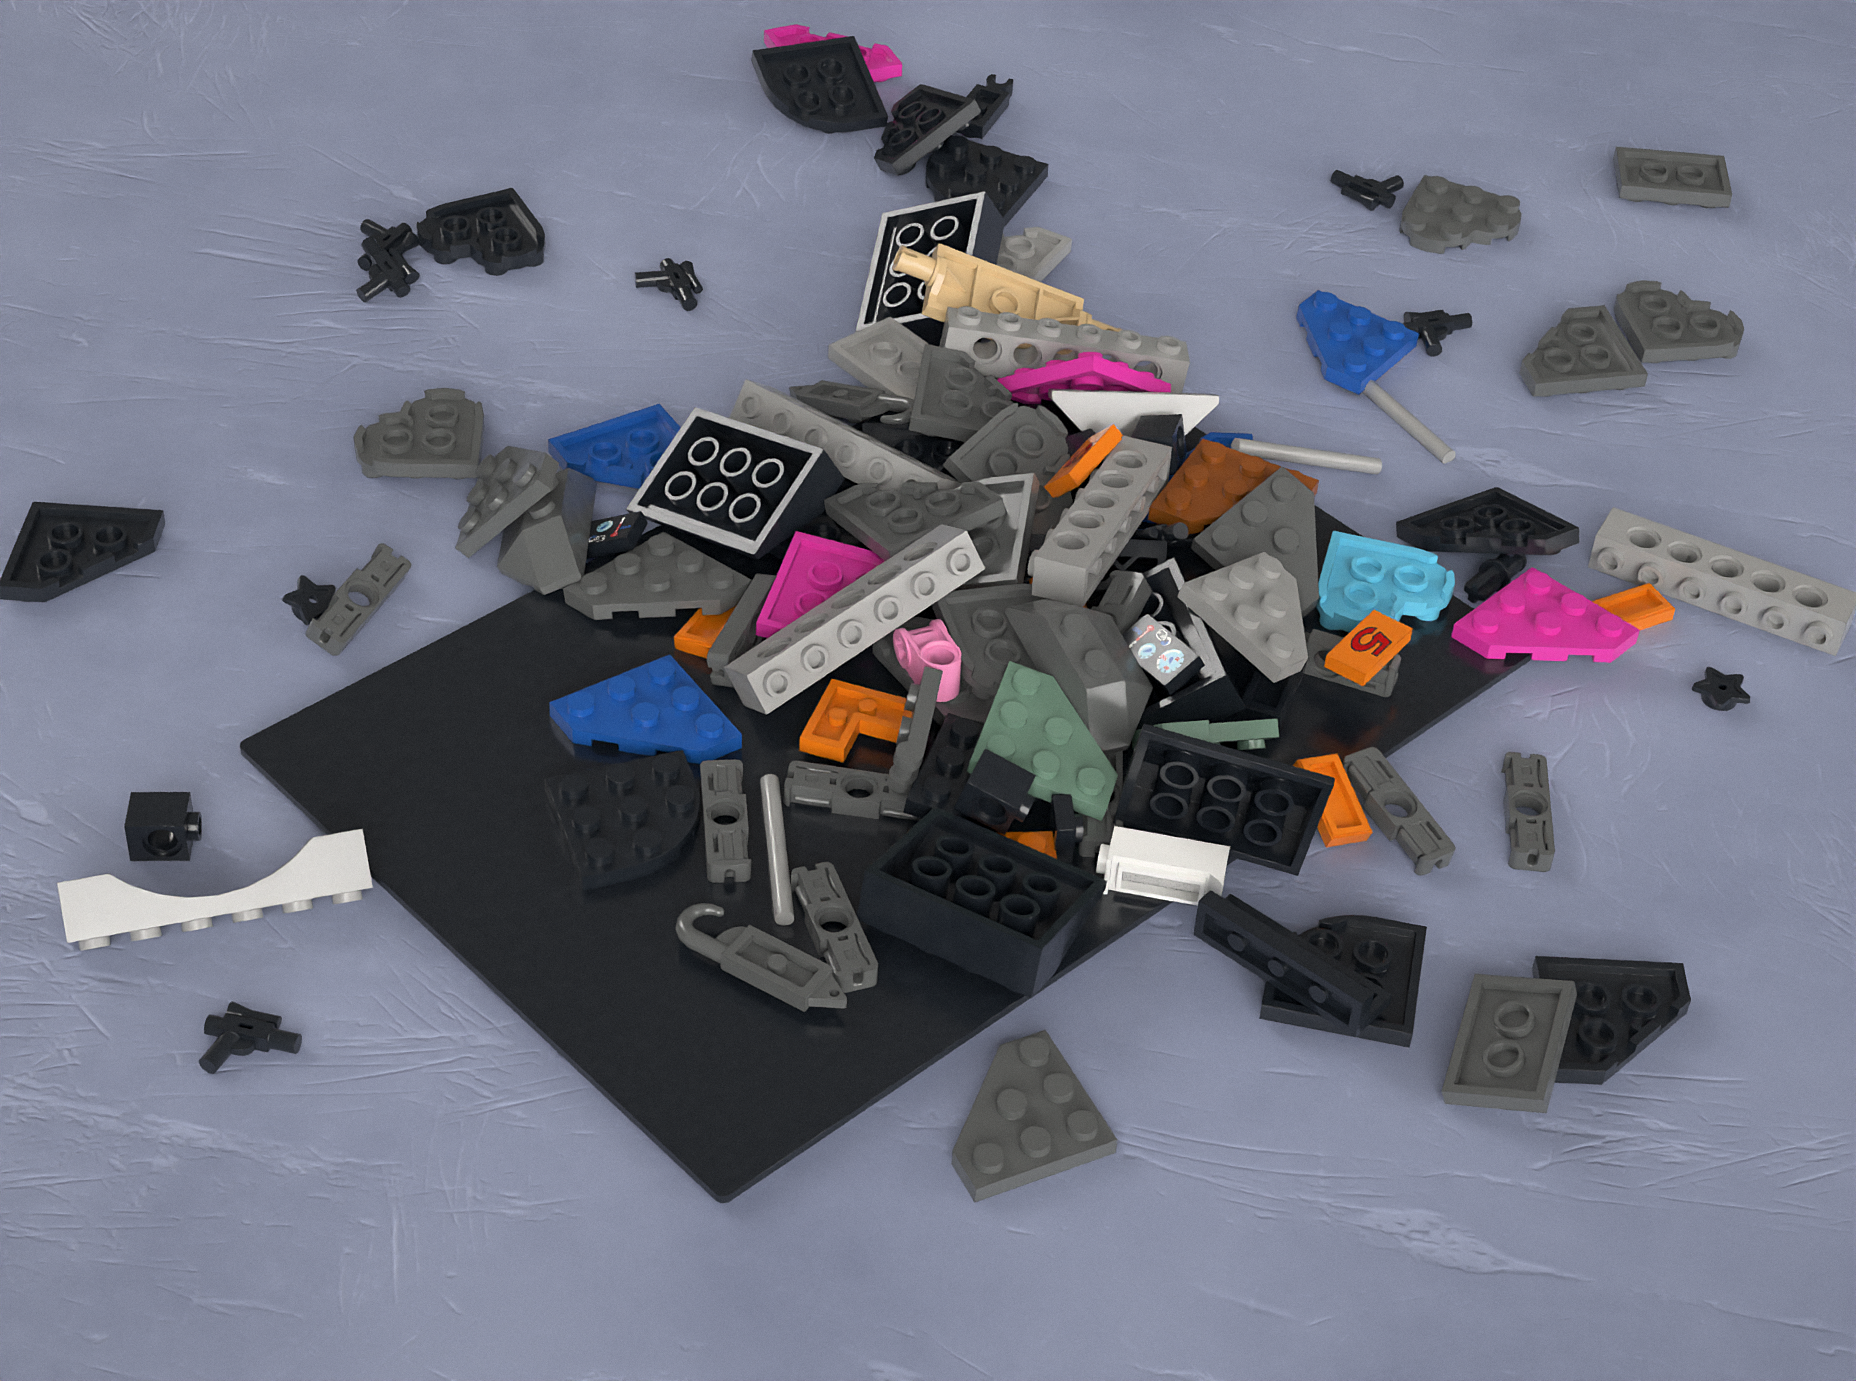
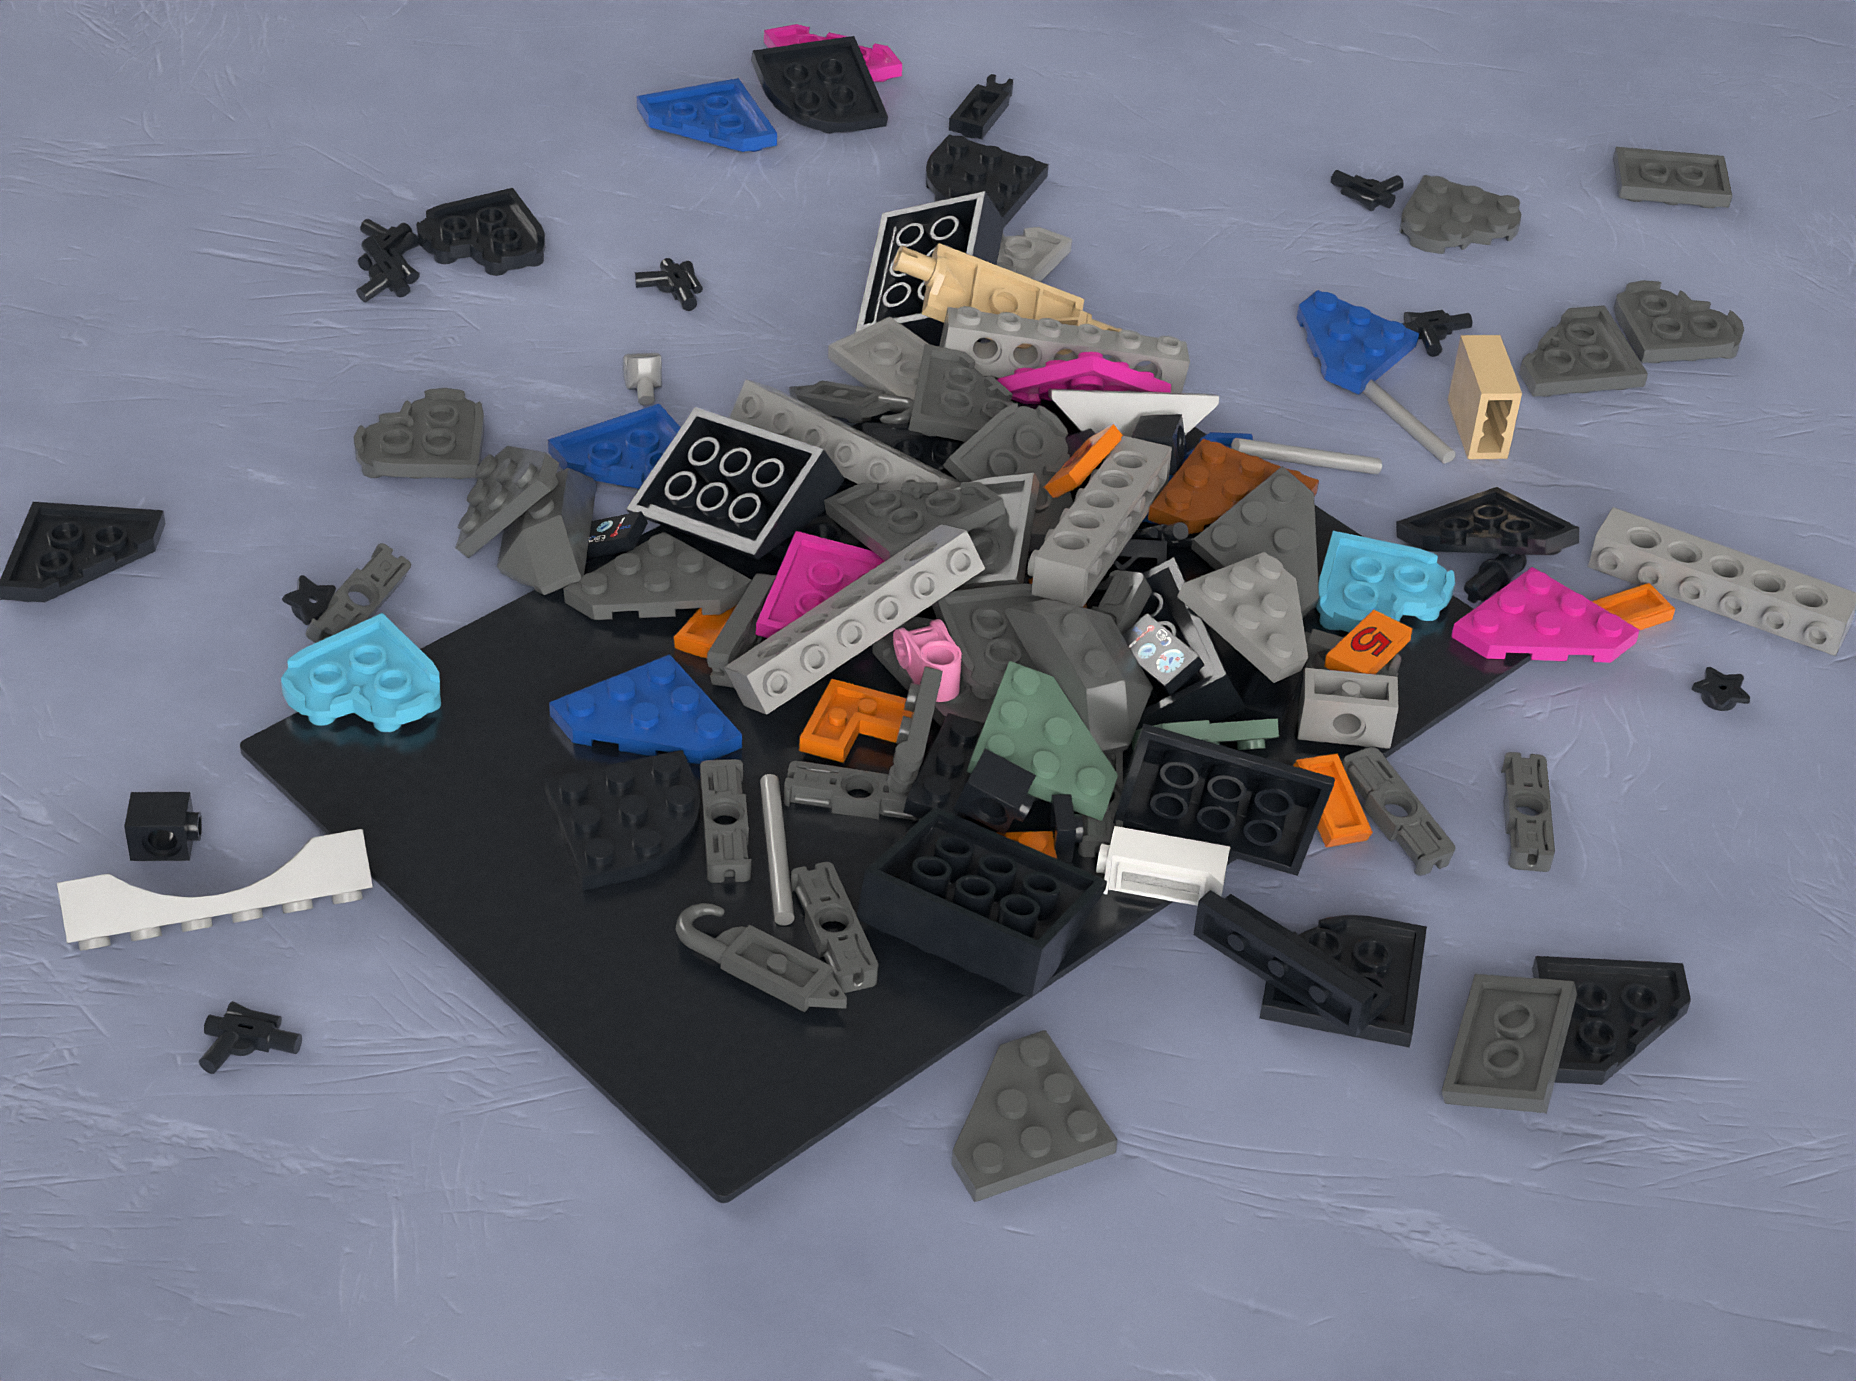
(363, 672): none -> medium azure plate
(644, 373): none -> light grey piece
(711, 113): none -> blue plate
(921, 125): black plate -> none
(1347, 708): none -> light grey brick
(1484, 397): none -> tan brick

